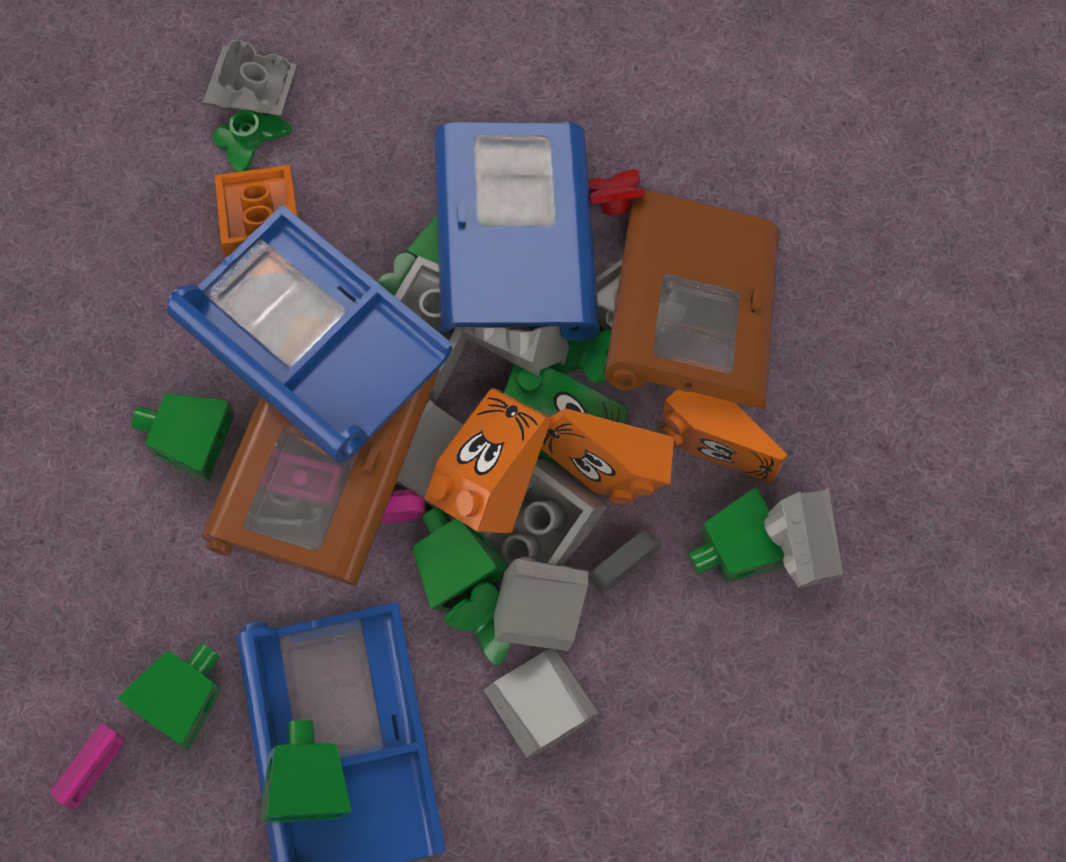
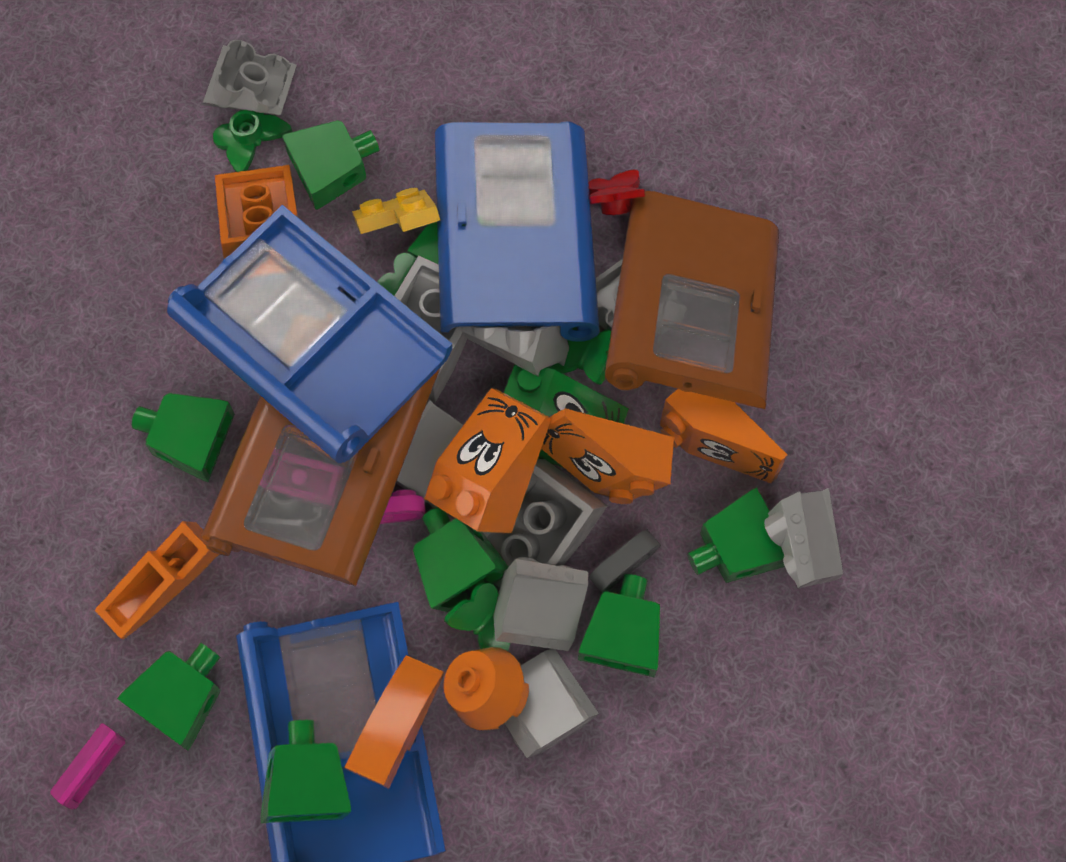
(156, 580): none -> orange slope
(329, 159): none -> green torso
(395, 722): none -> orange slope
(409, 210): none -> yellow plate
(486, 687): none -> orange cone
(624, 630): none -> green torso

